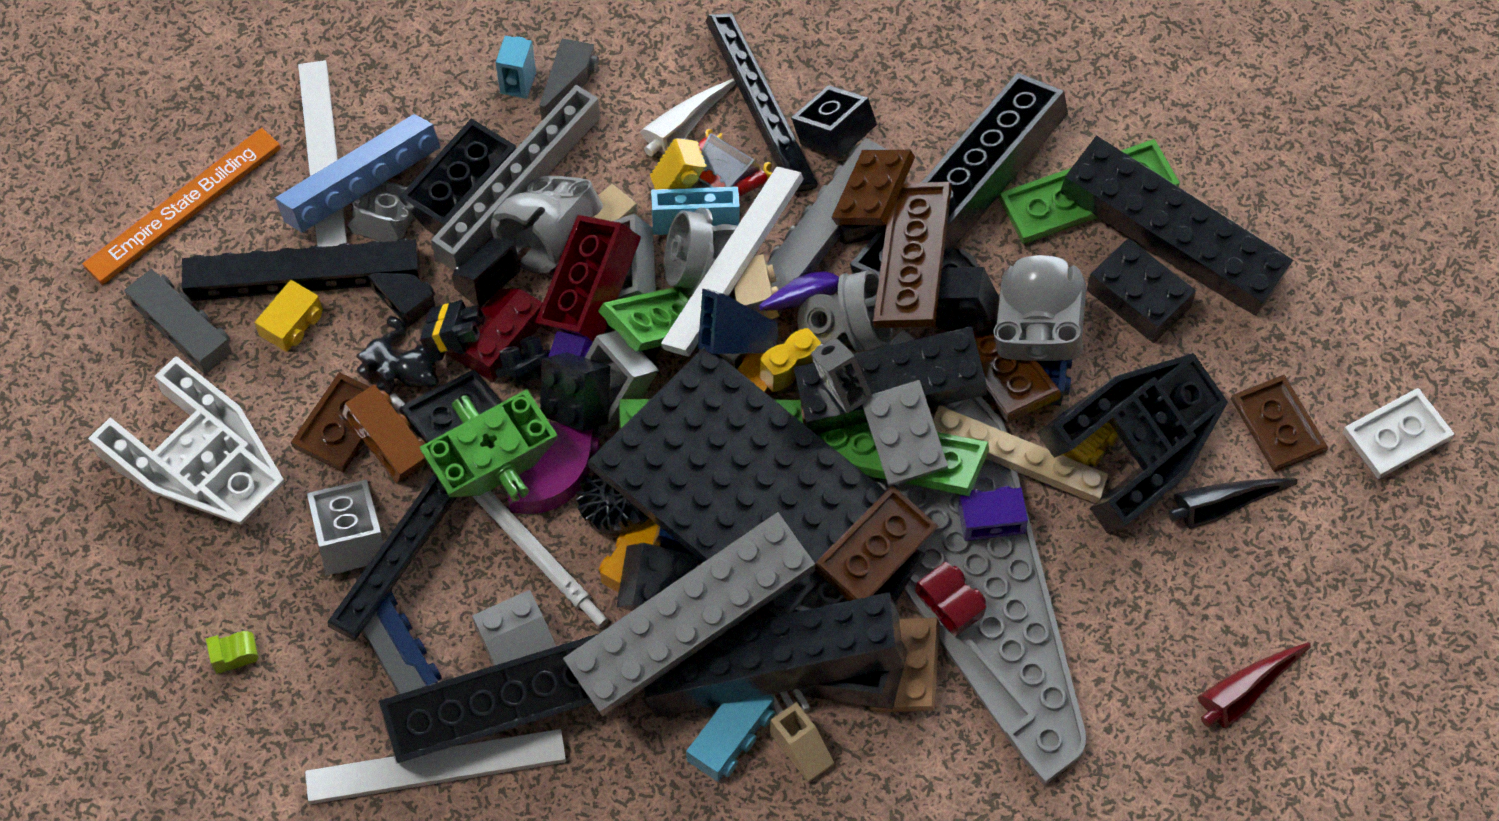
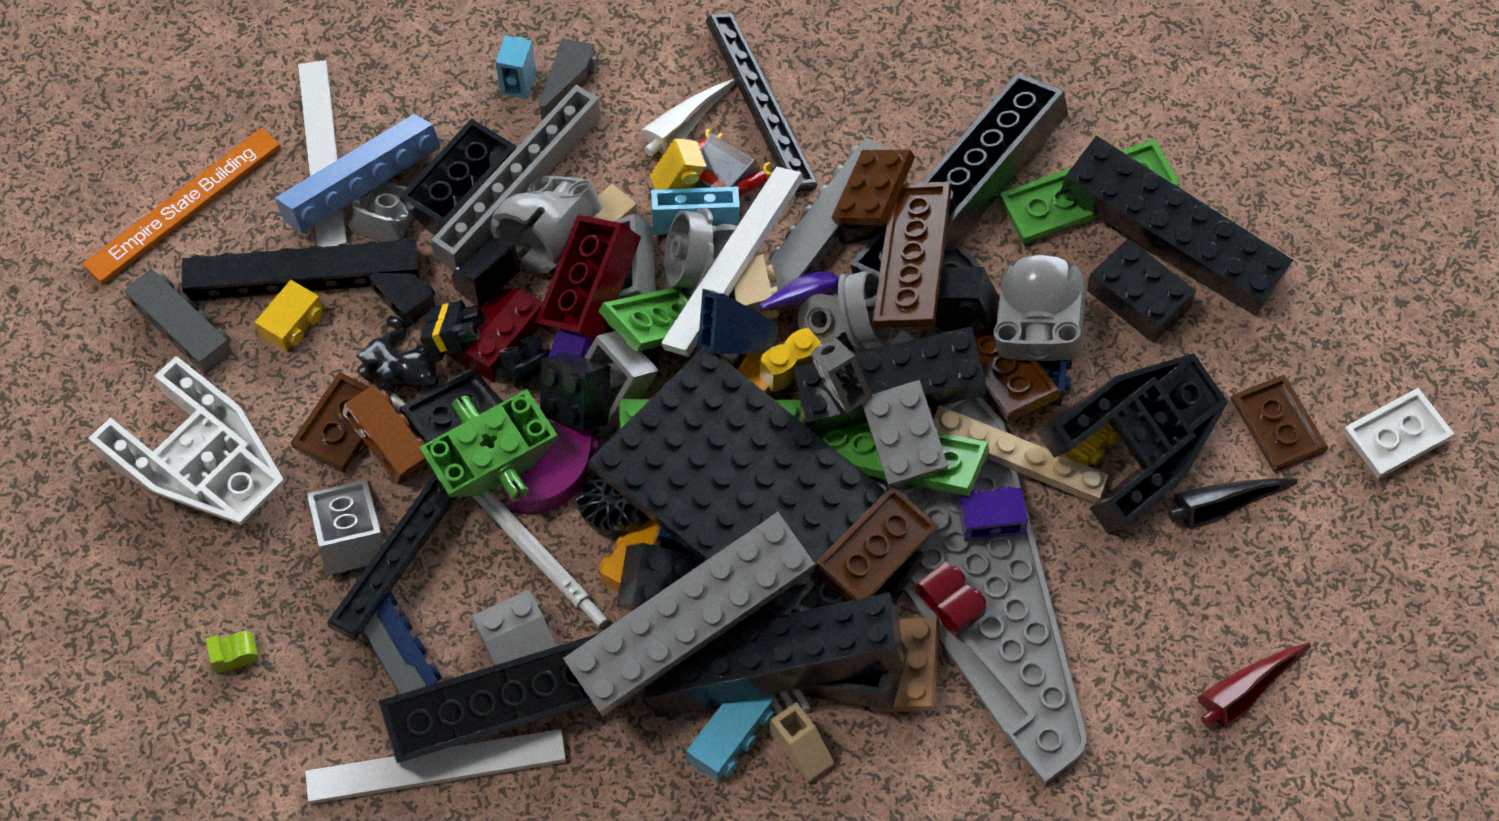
(834, 121): black brick -> none

